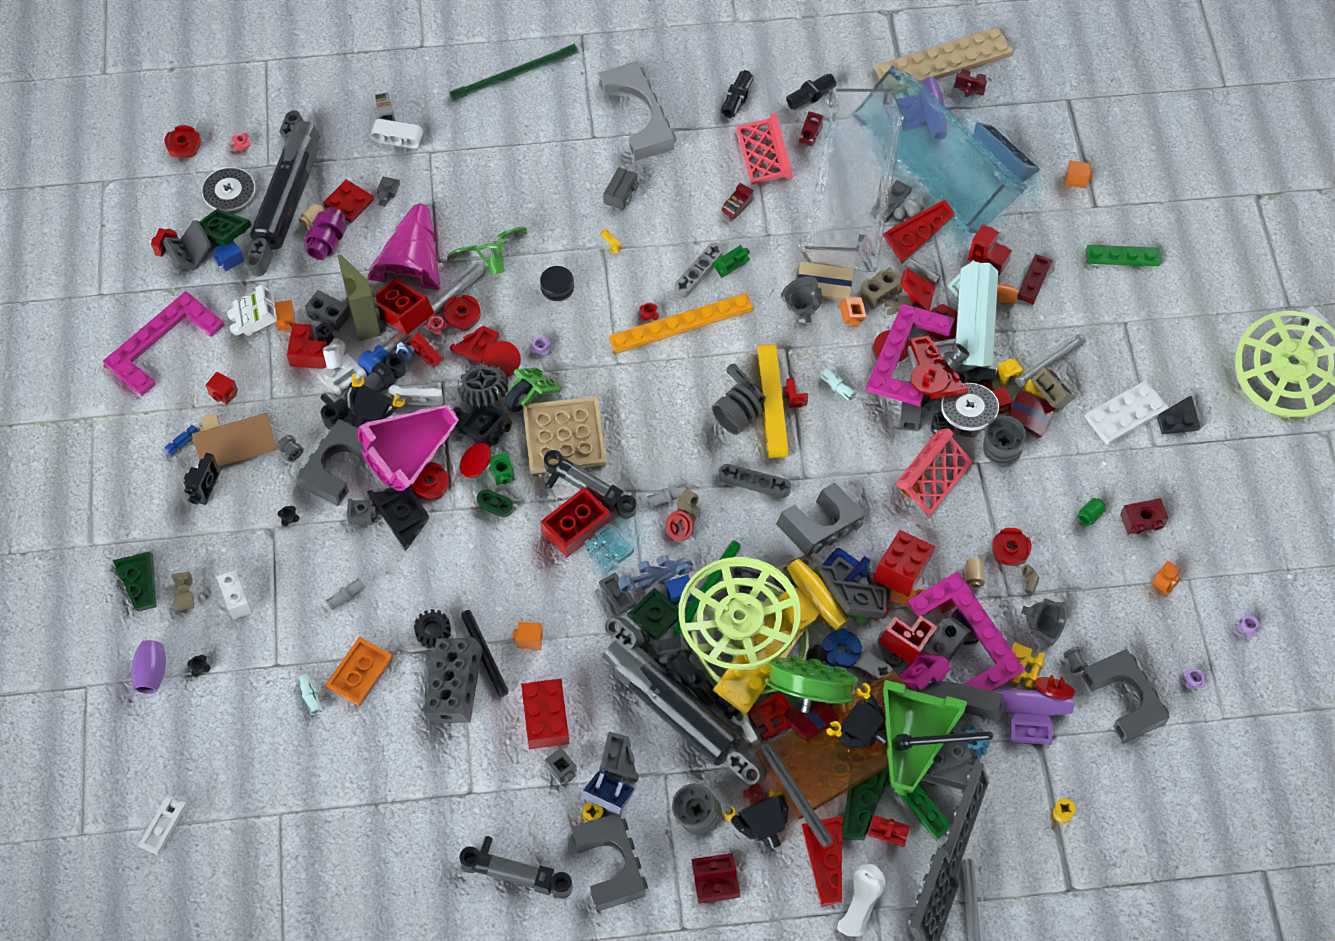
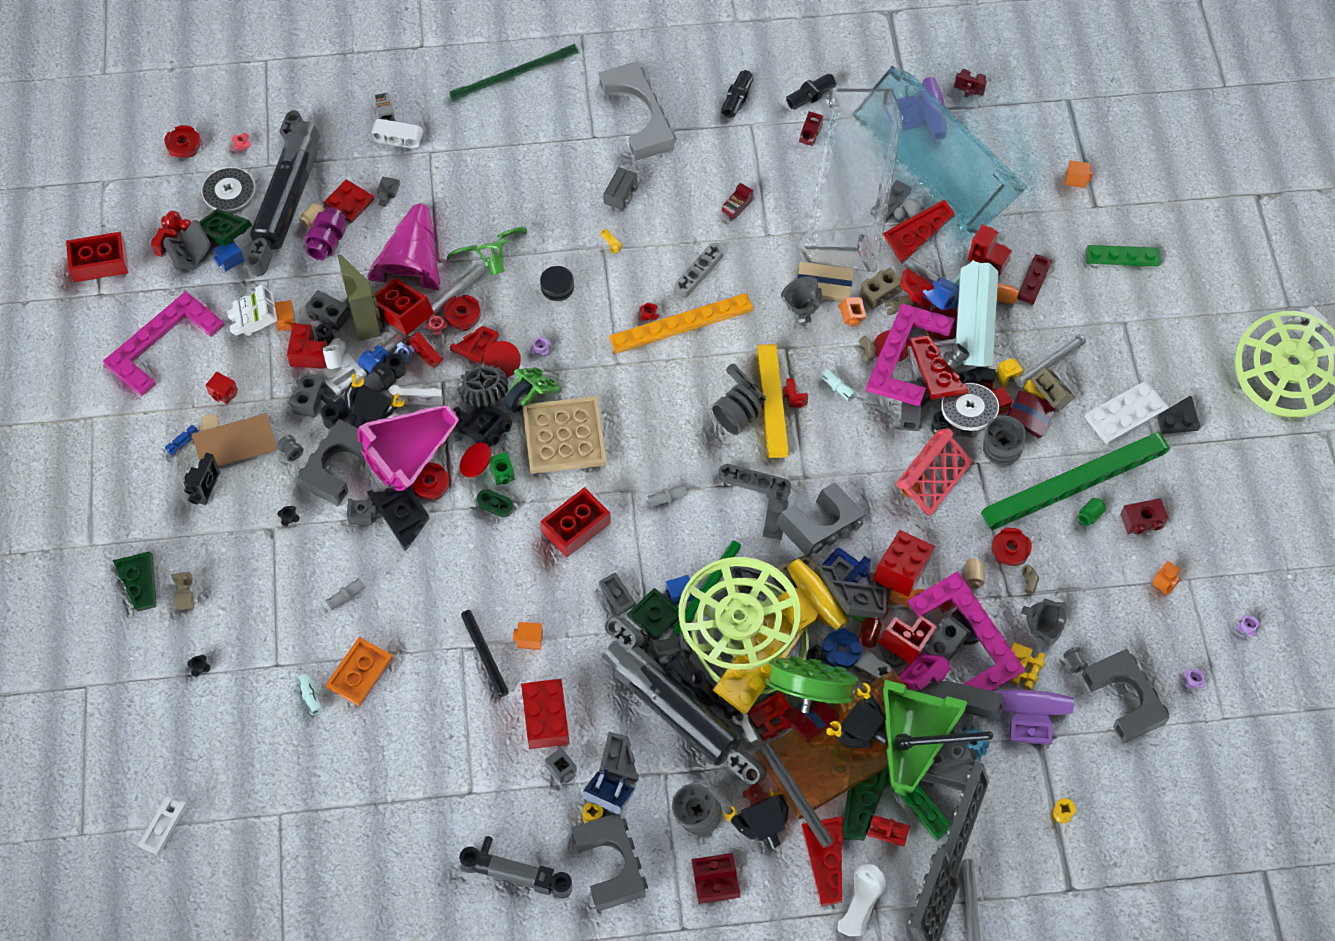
(97, 256): none -> red brick
(148, 667): medium lavender piece -> none
(174, 221): none -> red animal
(234, 595): white brick -> none
(308, 395): none -> dark grey brick
(428, 618): black tyre -> none
(453, 680): dark grey brick -> none
(608, 495): piece -> none
(613, 542): clear light blue plate -> none
(673, 528): red gear -> none
(678, 567): sand blue plant -> none
(688, 502): dark tan leg -> none
(731, 260): green hinge -> none
(774, 510): none -> dark grey hinge
(777, 143): coral fence -> none
(870, 348): none -> dark tan arm
(870, 632): none -> clear red brick
(929, 378): piece -> none
(944, 295): none -> blue piece
(952, 56): tan plate -> none
(1005, 151): sand blue slope -> none
(1054, 687): red piece -> none
(1075, 481): none -> green beam

